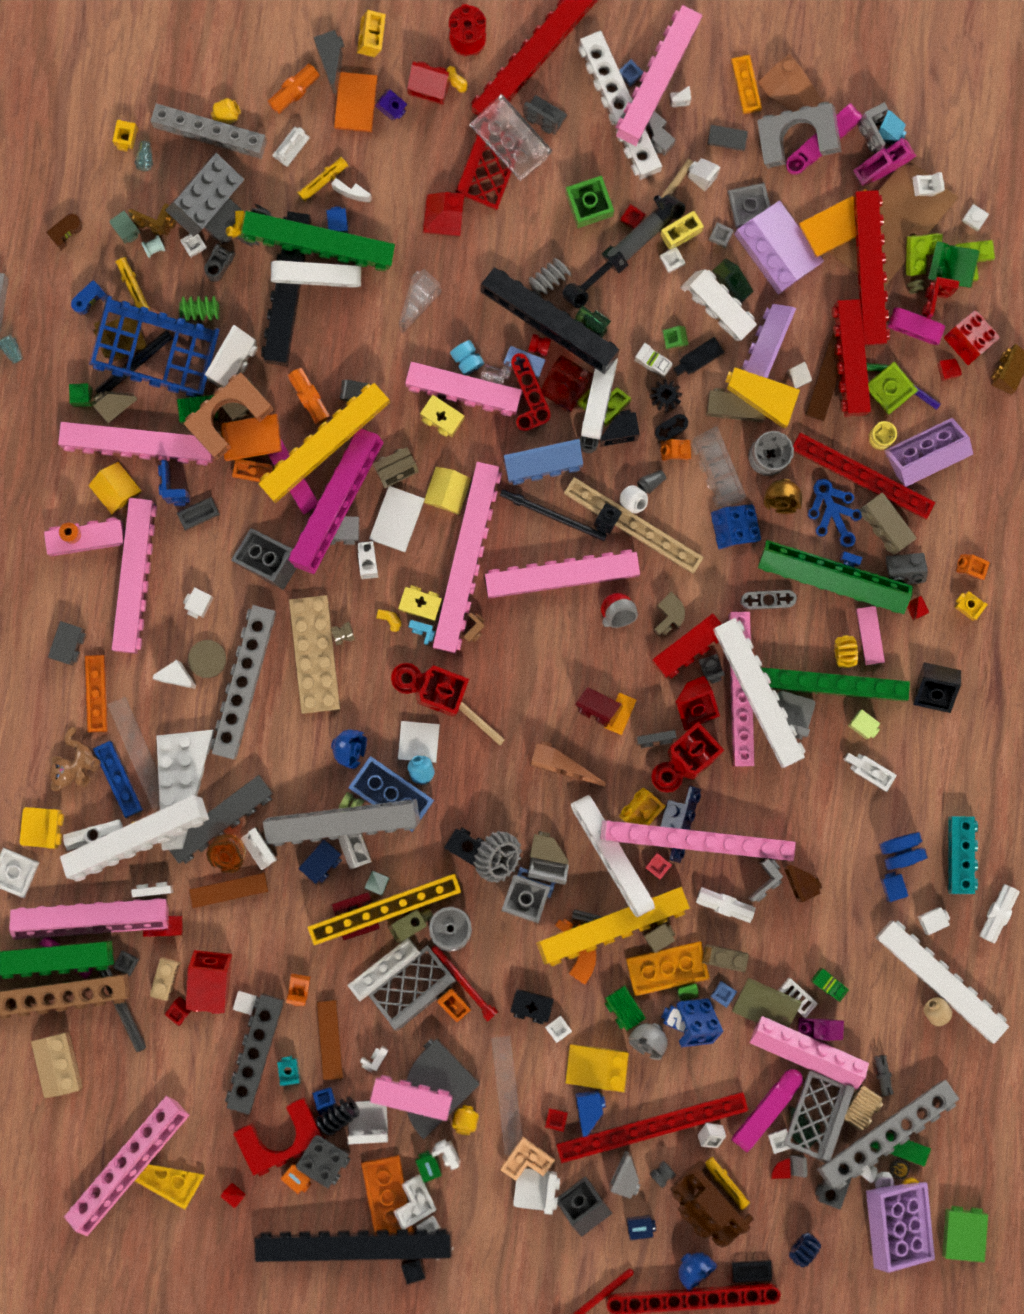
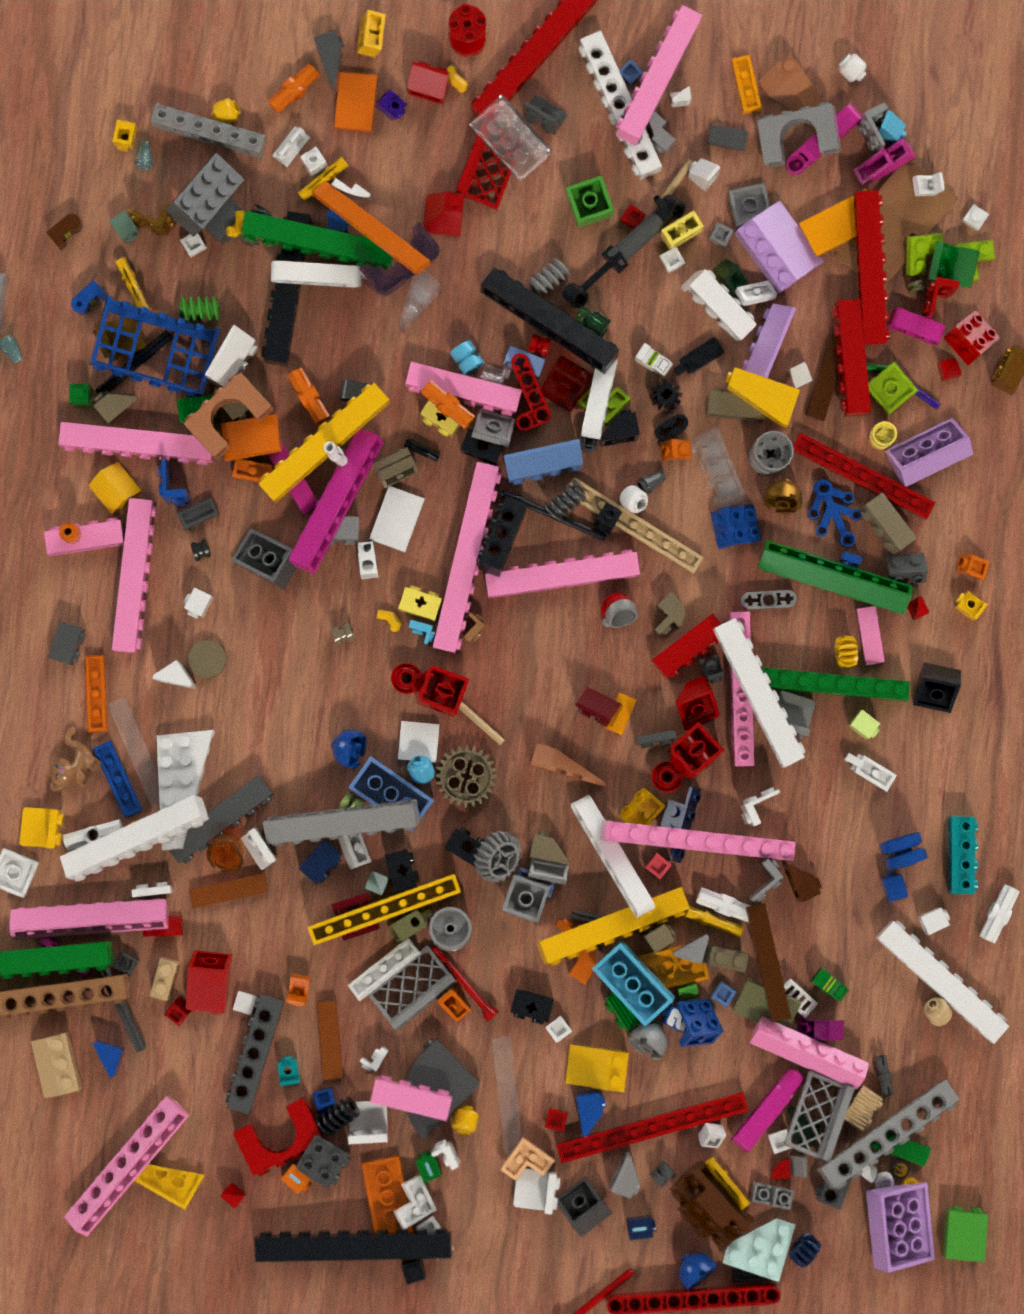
(109, 1055): none -> blue slope
(153, 246): light aqua bush -> none
(200, 550): none -> pearl dark grey wheel
(219, 259): dark grey piece -> none
(254, 615): light grey brick -> none
(313, 162): none -> white brick
(314, 654): tan plate -> none
(335, 453): none -> white pin
(371, 228): none -> orange tile
(388, 282): none -> windscreen
(399, 881): none -> black brick
(422, 449): none -> black axle
(447, 404): none -> orange piece
(447, 490): light yellow slope -> none
(449, 771): none -> dark tan gear
(489, 455): none -> black brick
(493, 427): none -> light grey tile
(495, 563): none -> black brick
(566, 501): none -> dark grey piece
(633, 983): none -> medium azure slope
(675, 337): bright green slope -> none
(694, 950): none -> light grey slope
(719, 923): none -> yellow pin
(749, 813): none -> white bracket
(756, 293): none -> white plate
(762, 1249): none -> light aqua plate
(768, 962): none -> reddish brown tile
(771, 1195): none -> light grey slope
(852, 67): none -> white head

